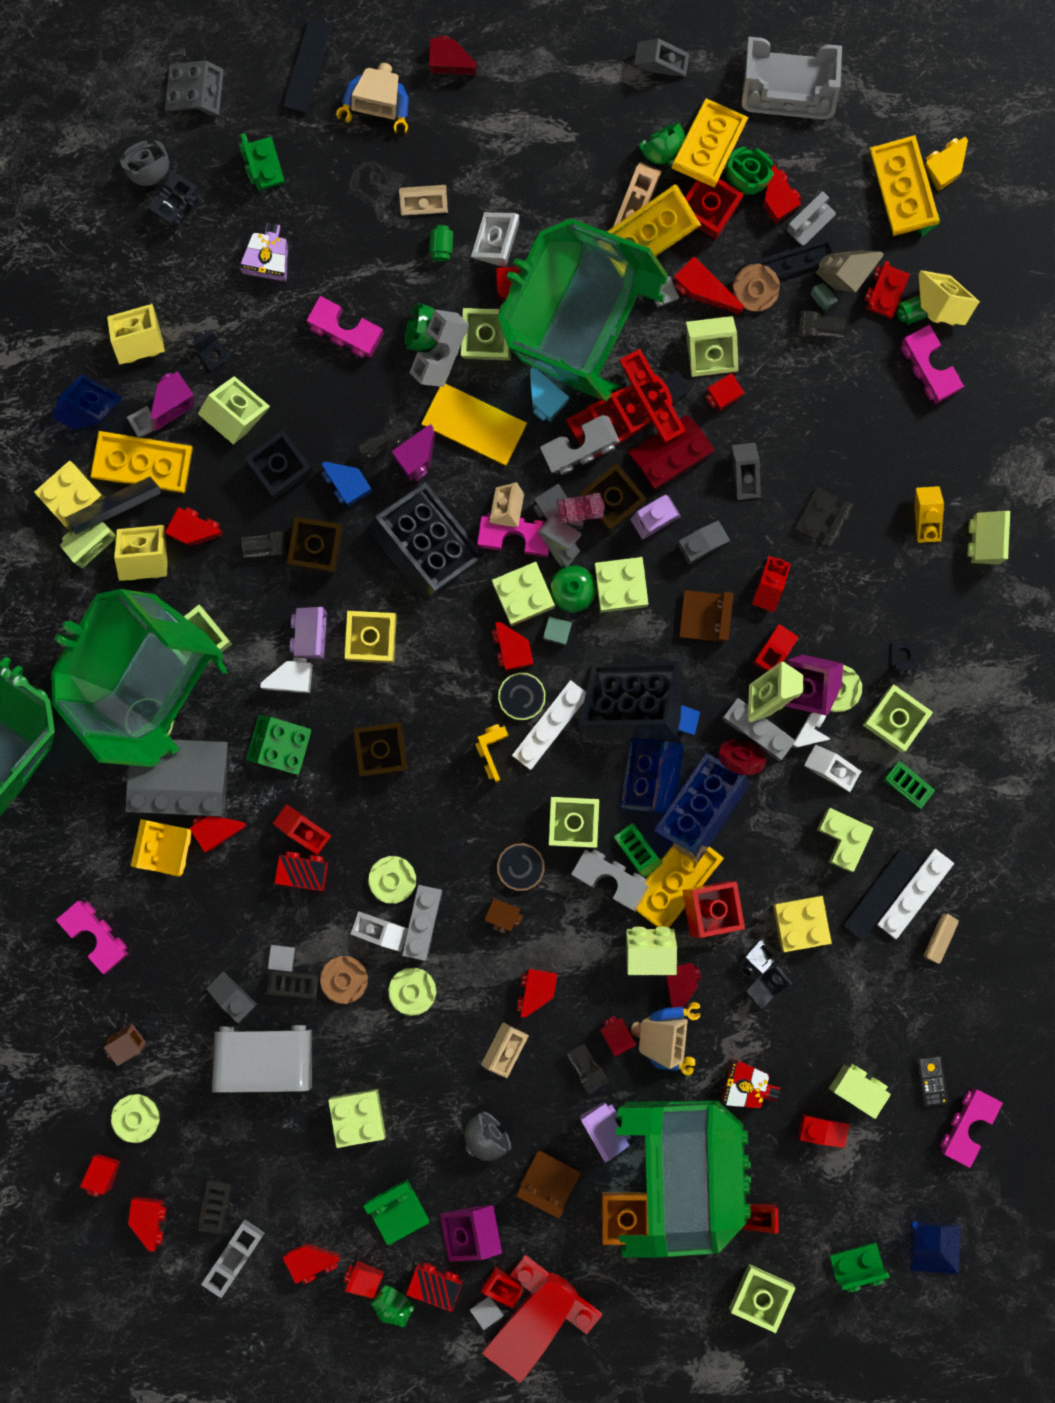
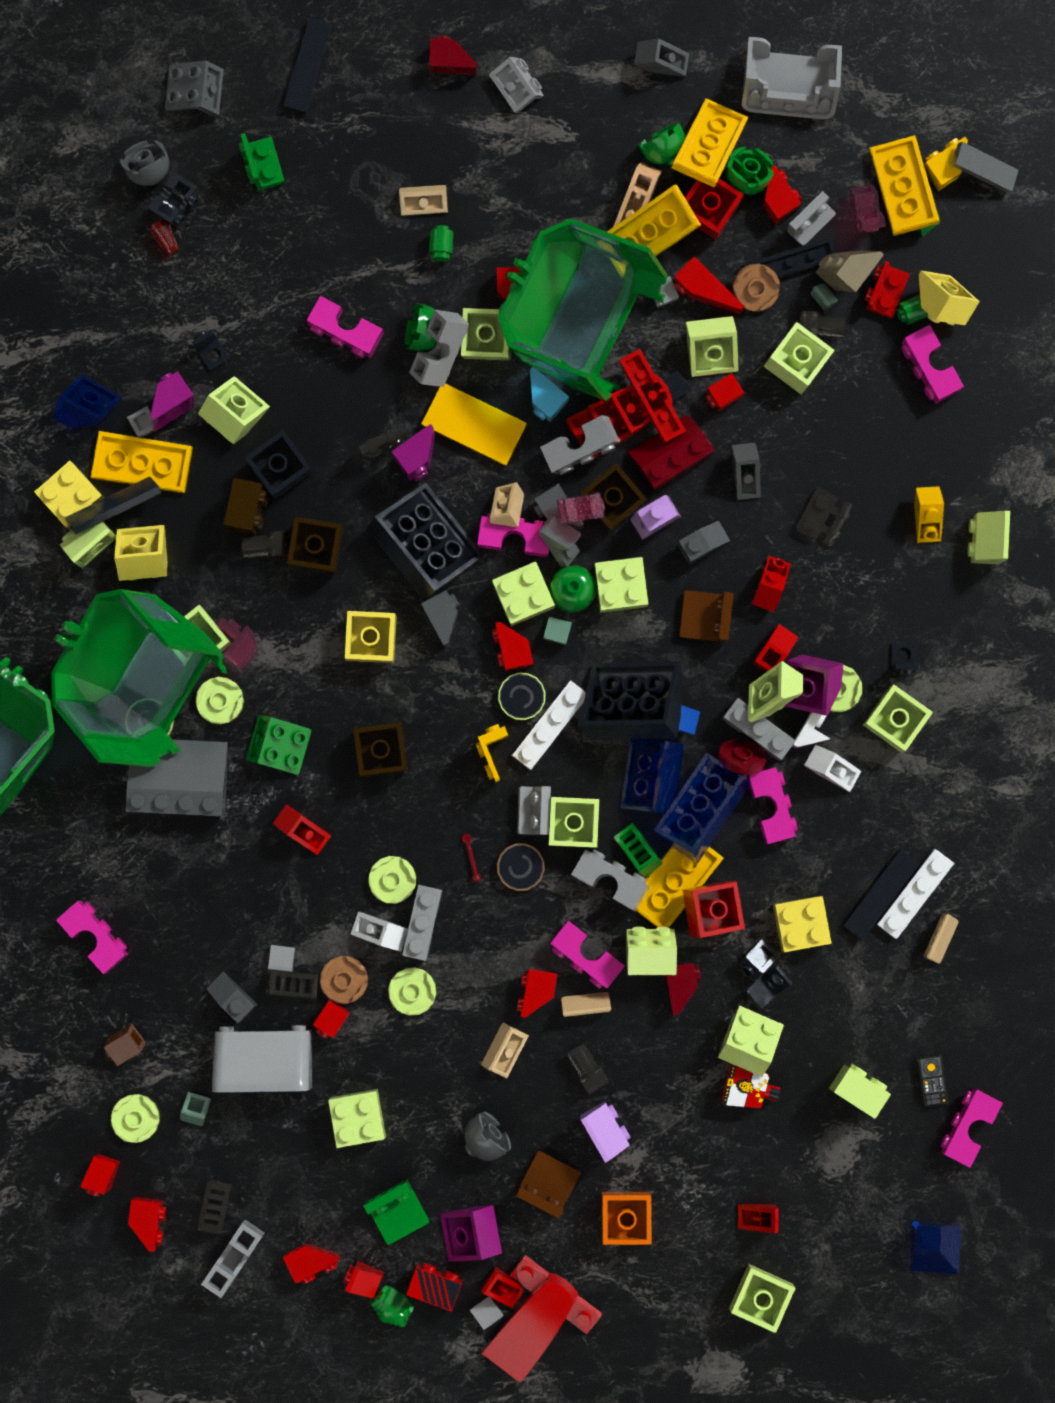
(135, 334): light yellow slope -> none
(161, 848): yellow bracket -> none
(164, 237): none -> clear red cone
(190, 529): red slope -> none
(195, 1109): none -> sand green slope
(214, 830): red slope -> none
(219, 700): none -> yellowish green tile
(244, 646): none -> clear pink brick
(246, 507): none -> dark brown brick
(266, 255): torso -> none
(290, 677): white slope -> none
(301, 872): brick -> none
(309, 633): lavender slope -> none
(330, 1019): none -> red brick
(349, 482): blue slope -> none
(376, 94): tan torso -> none
(442, 614): none -> dark grey slope
(466, 838): none -> dark red hinge
(495, 237): white slope -> none
(503, 916): reddish brown brick -> none
(516, 83): none -> light grey bracket
(534, 810): none -> light grey bracket
(586, 1004): none -> tan slope
(602, 970): none -> dark pink arch
(617, 1035): dark red slope -> none
(664, 1038): tan torso -> none
(691, 1176): green windscreen -> none
(750, 1041): none -> yellowish green brick
(780, 825): none -> dark pink arch
(799, 358): none -> yellowish green slope
(823, 1131): red slope -> none
(851, 838): yellowish green brick -> none
(858, 1267): green bracket -> none
(866, 208): none -> clear pink brick
(889, 779): green slope -> none
(984, 167): none -> dark grey tile

